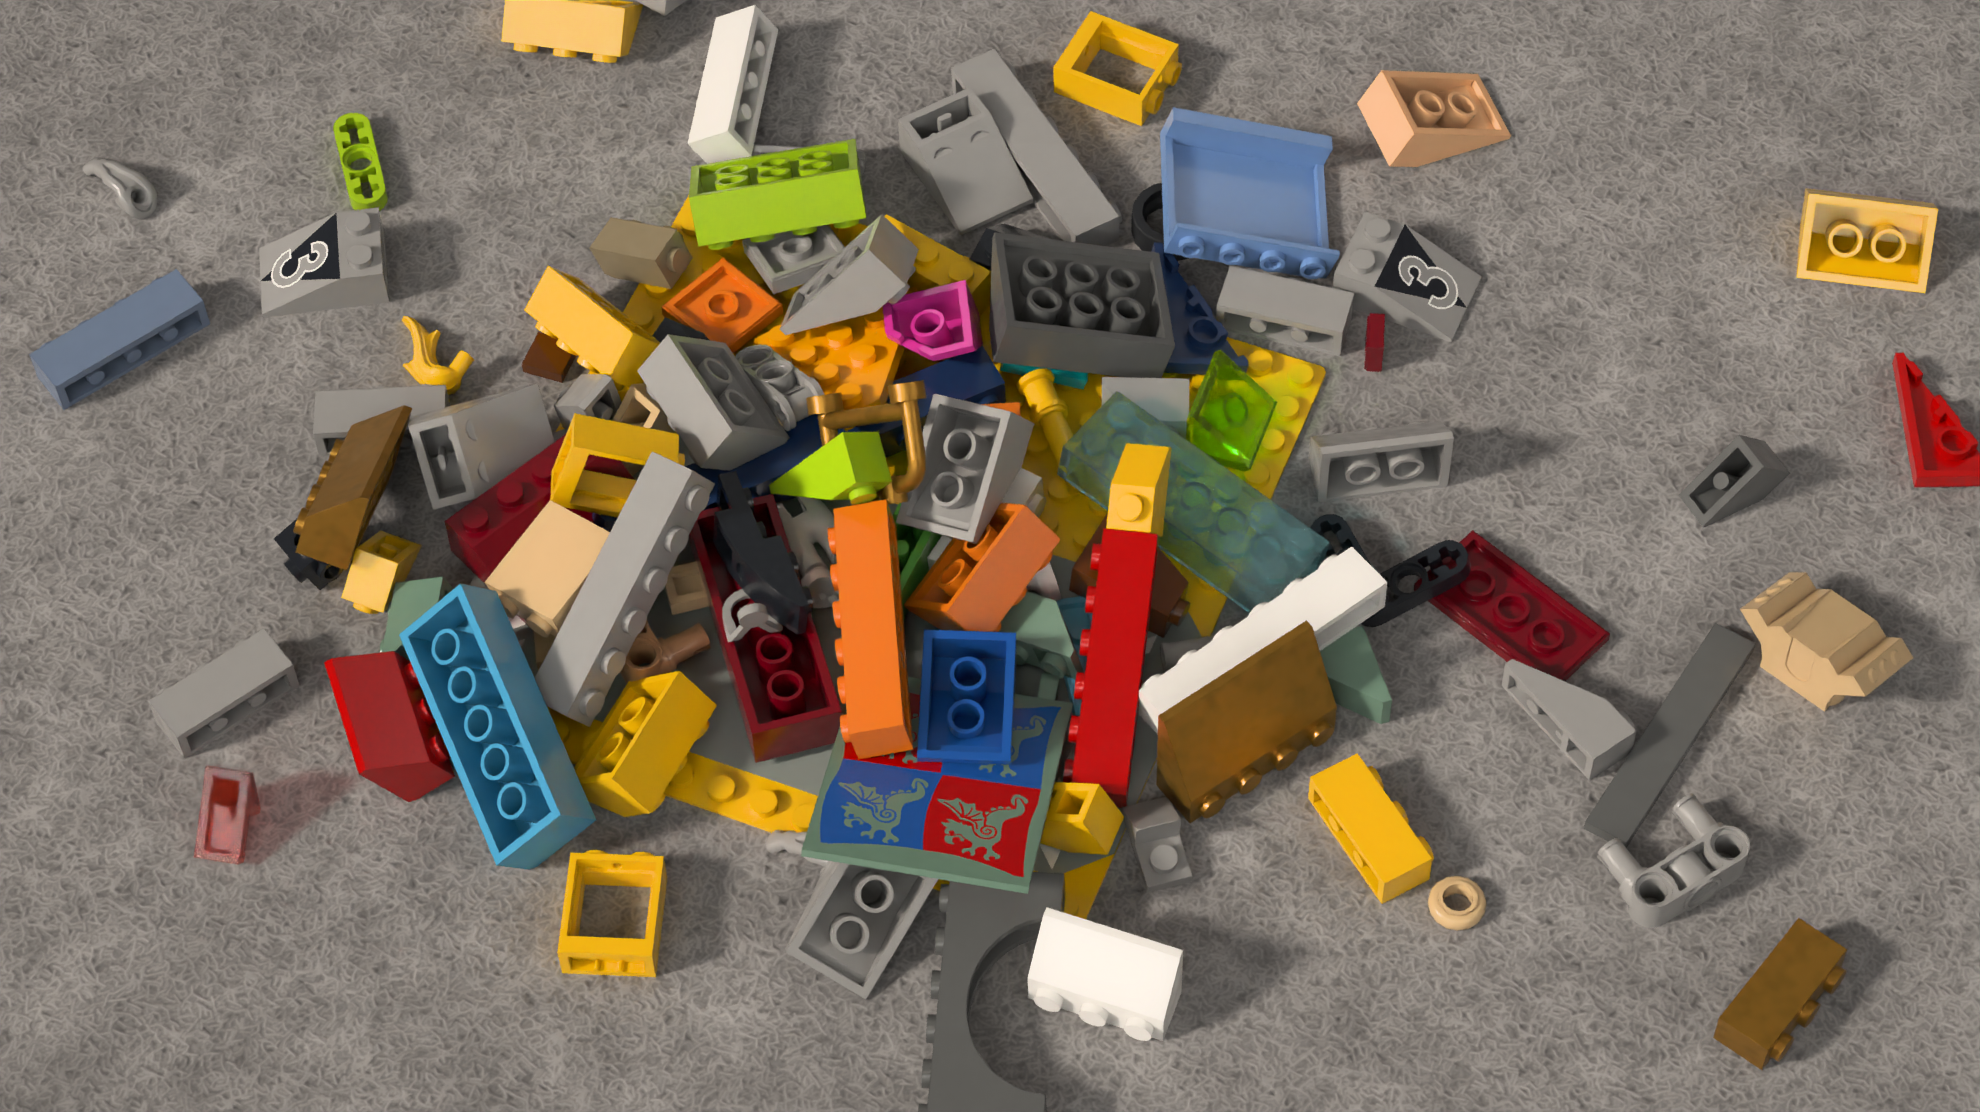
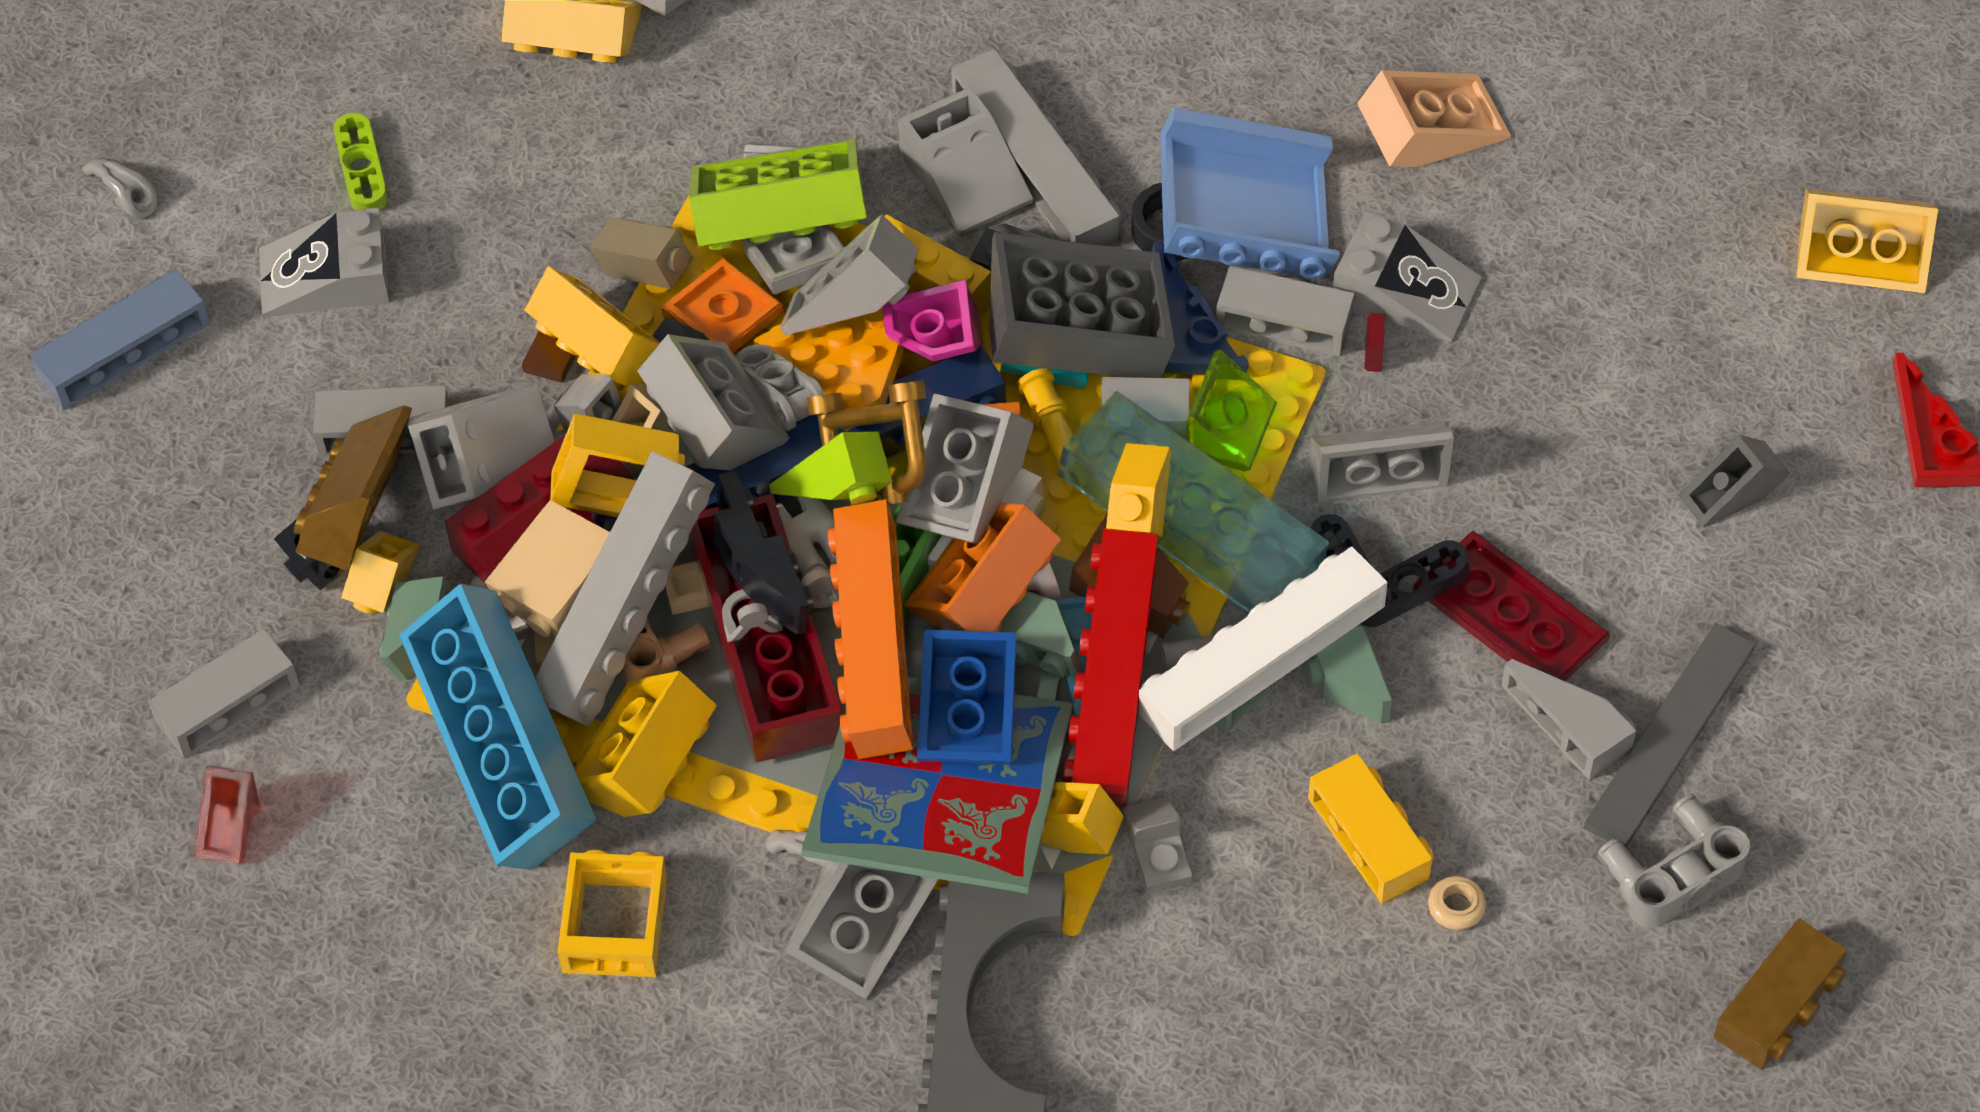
(389, 723): red slope -> none
(424, 365): yellow piece -> none
(733, 86): white brick -> none
(1105, 975): white slope -> none
(1127, 42): yellow window -> none
(1245, 725): pearl gold slope -> none
(1821, 641): tan slope -> none

